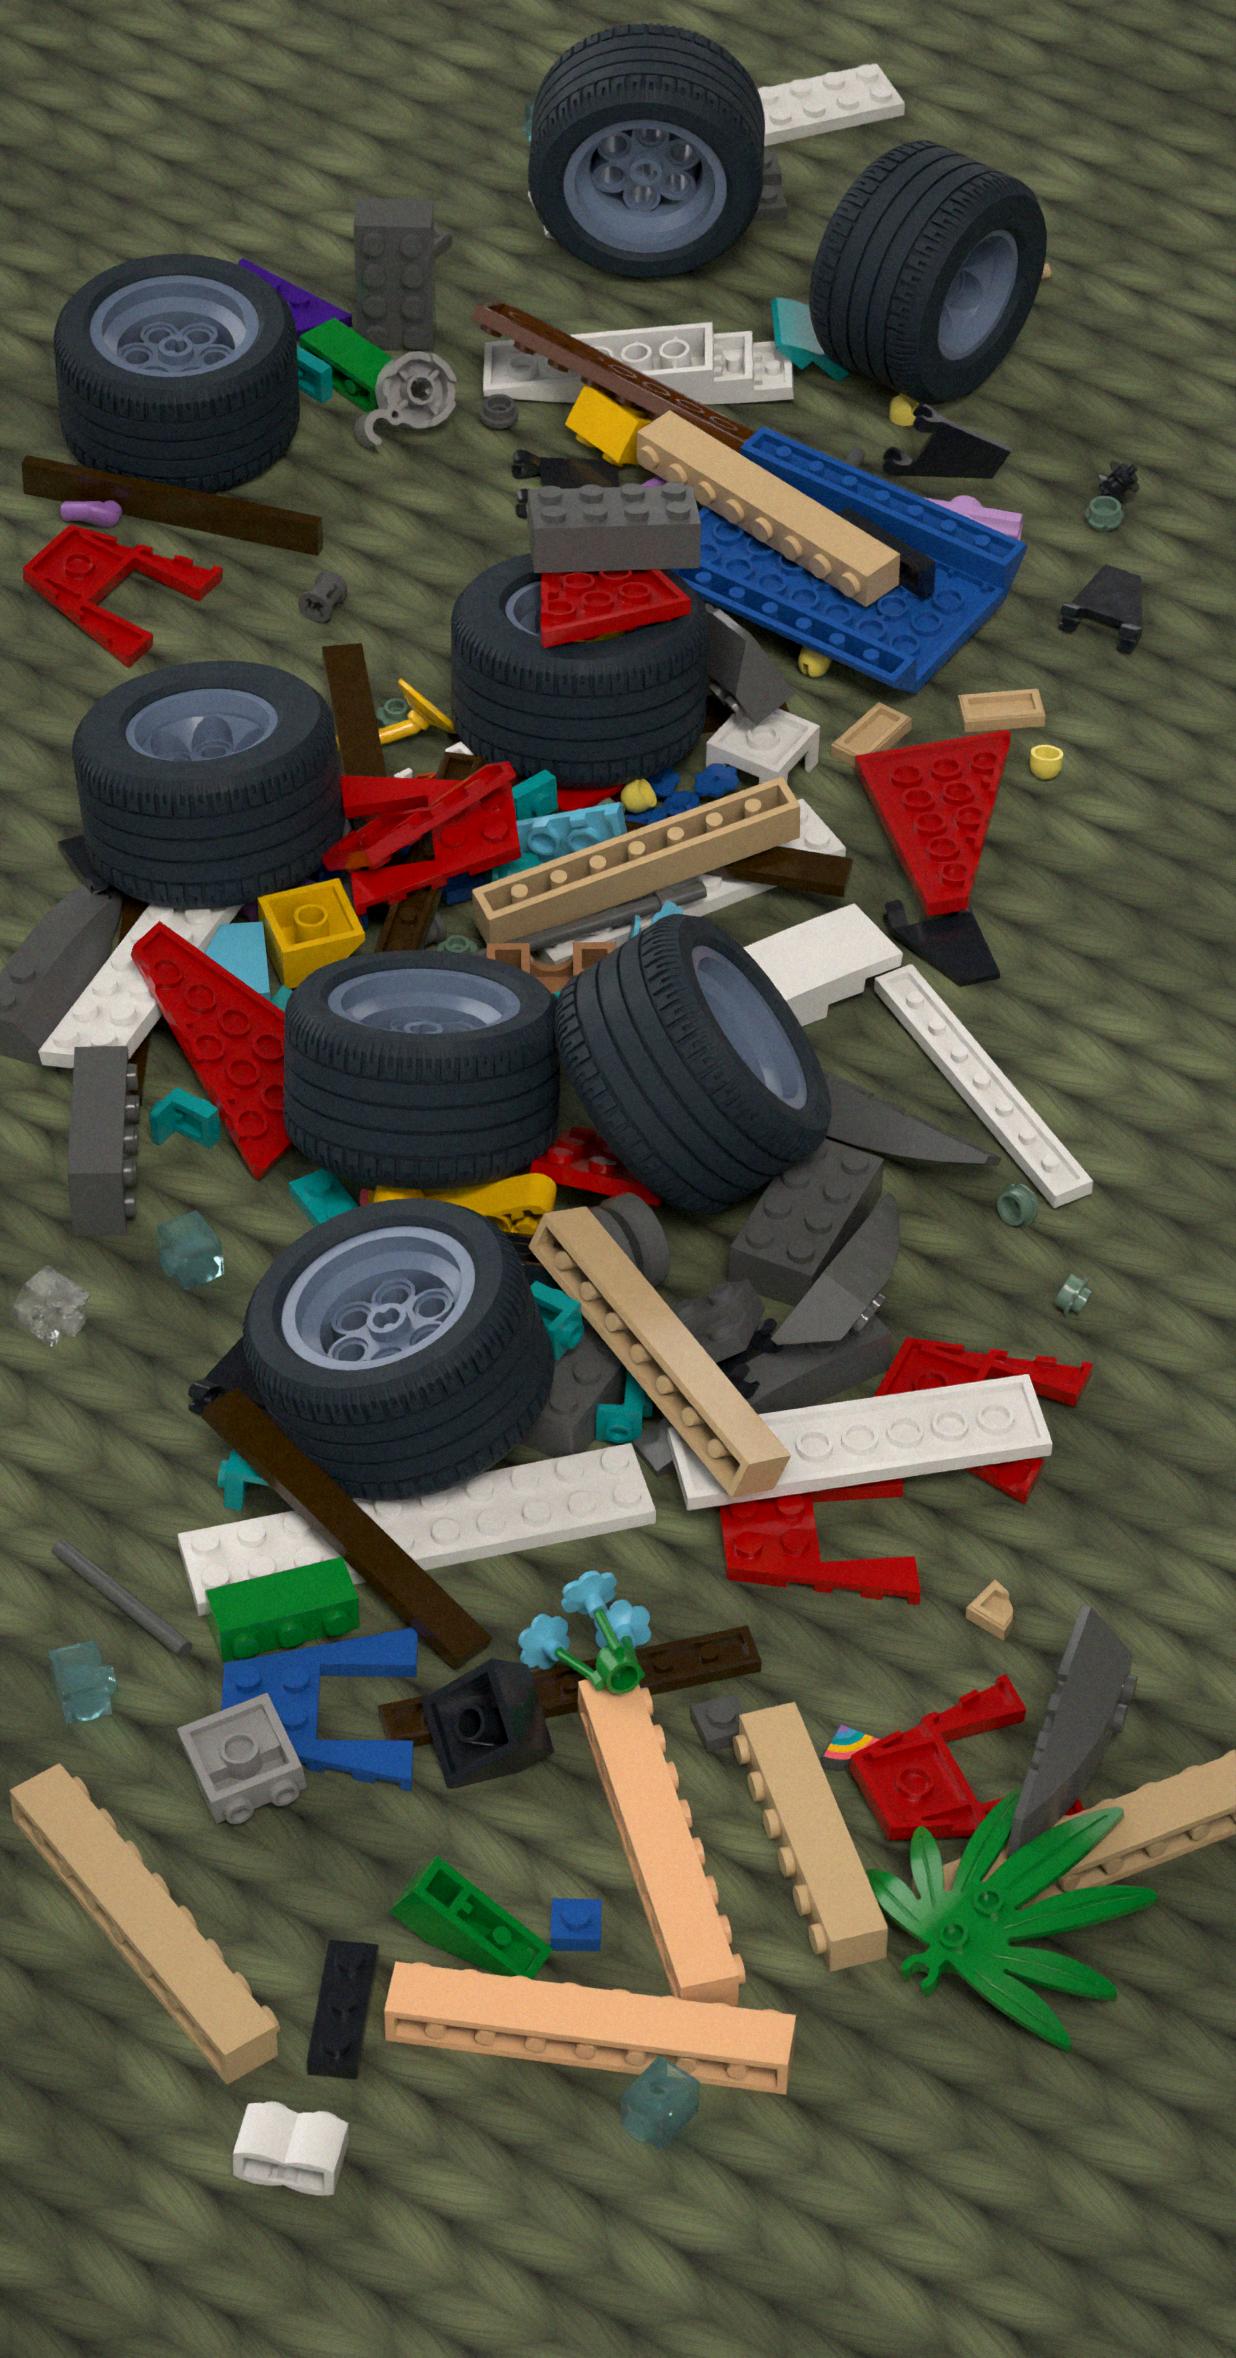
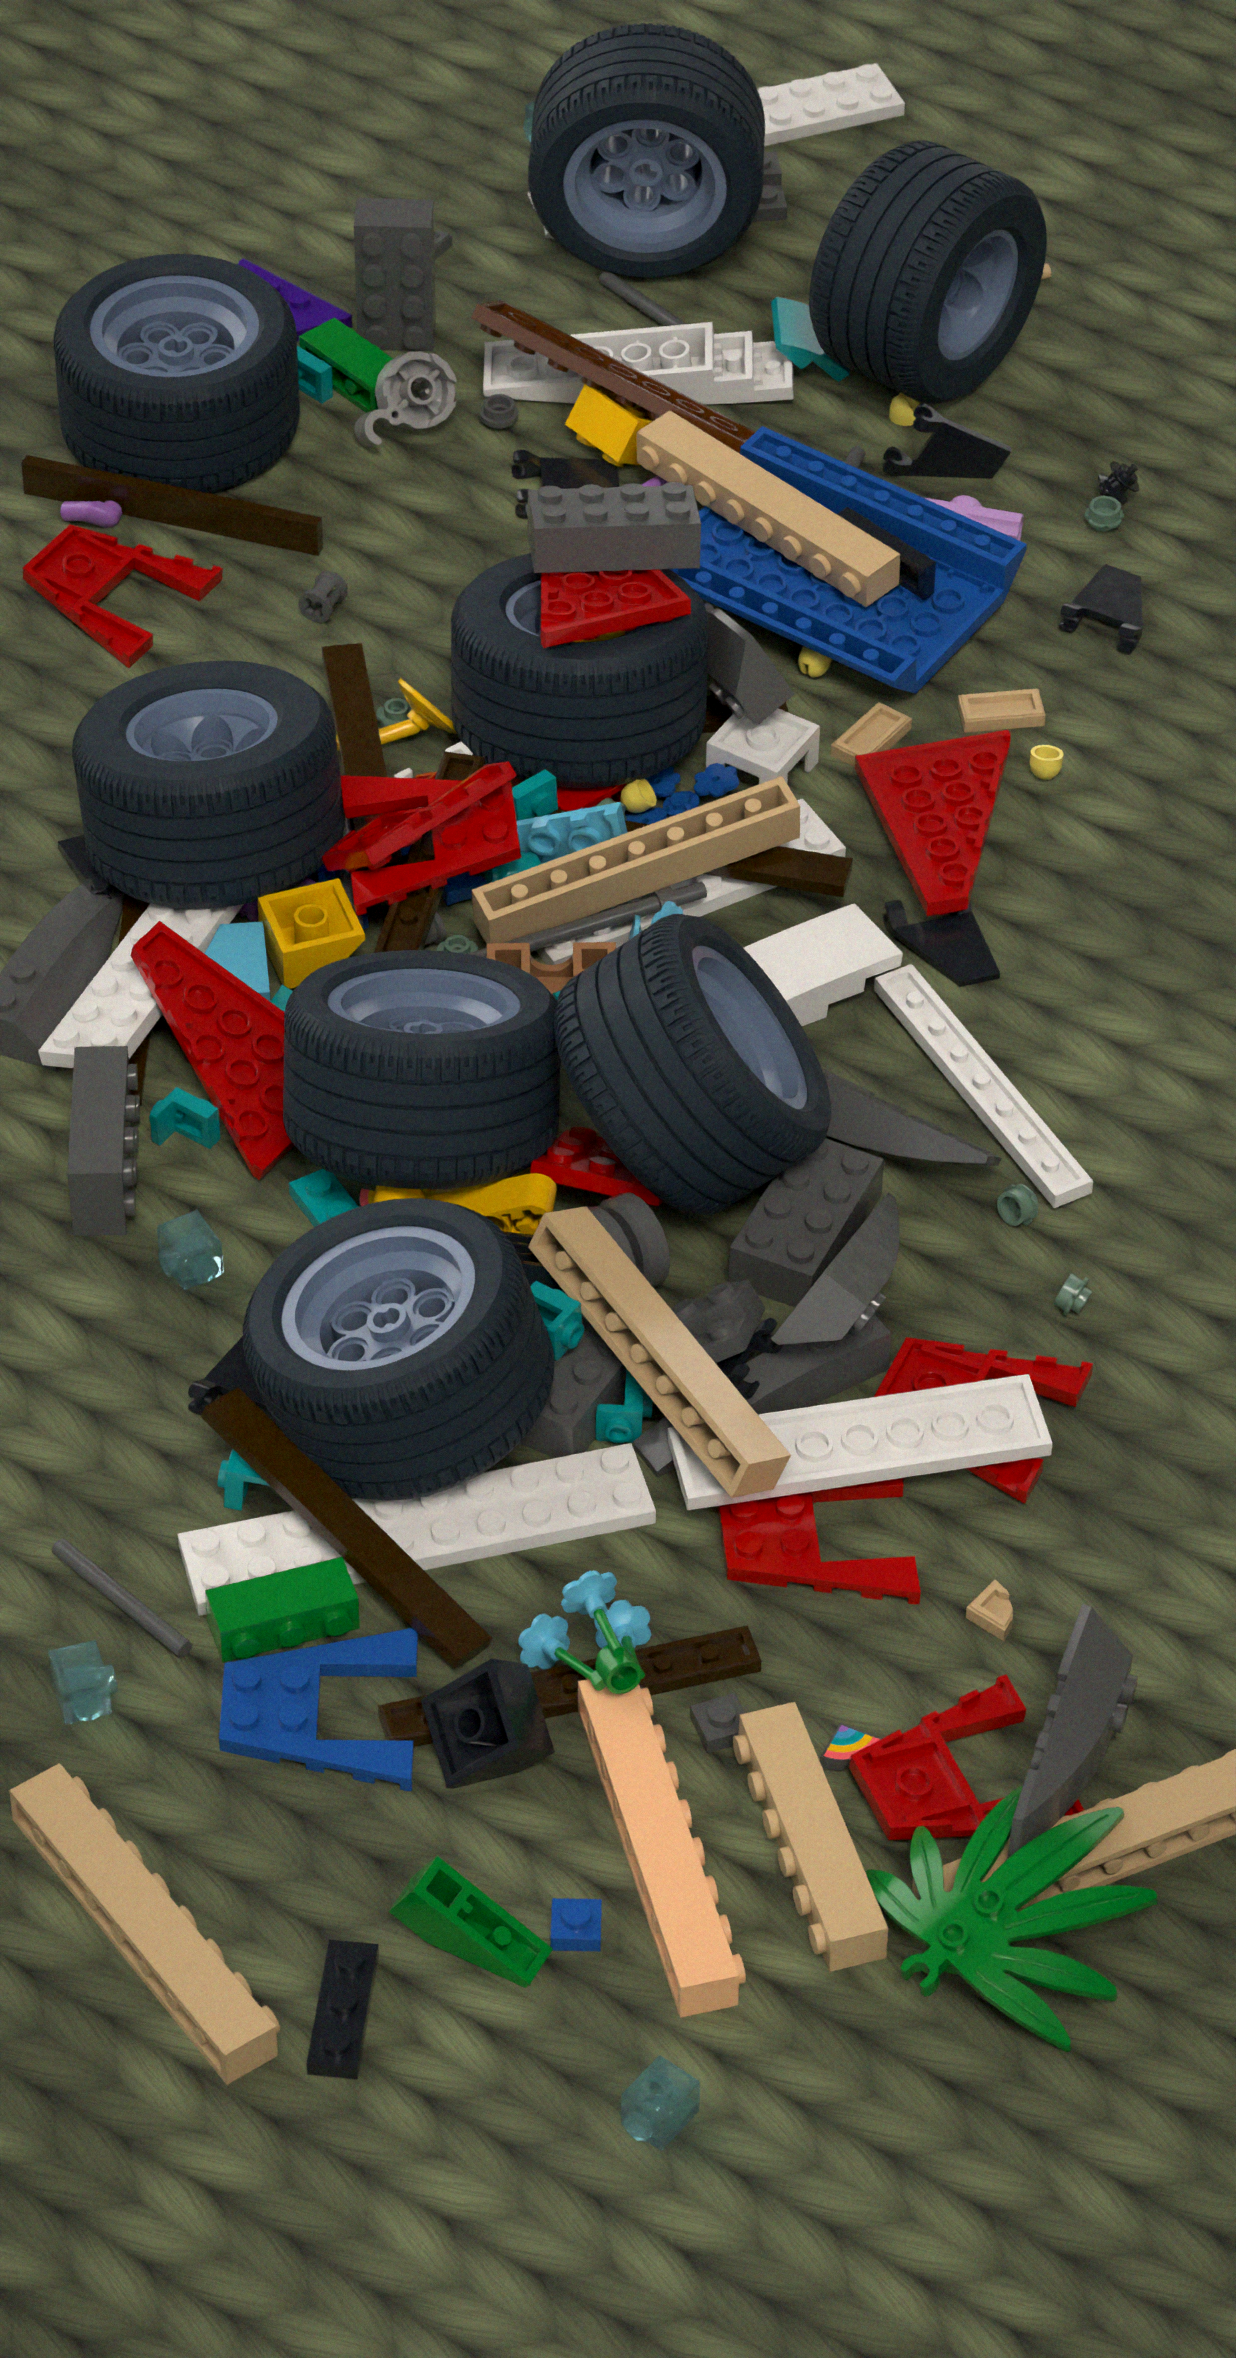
(51, 1306): clear brick -> none
(243, 1759): light grey plate -> none
(290, 2148): white brick -> none
(588, 2026): light nougat brick -> none
(638, 300): none -> dark grey bar

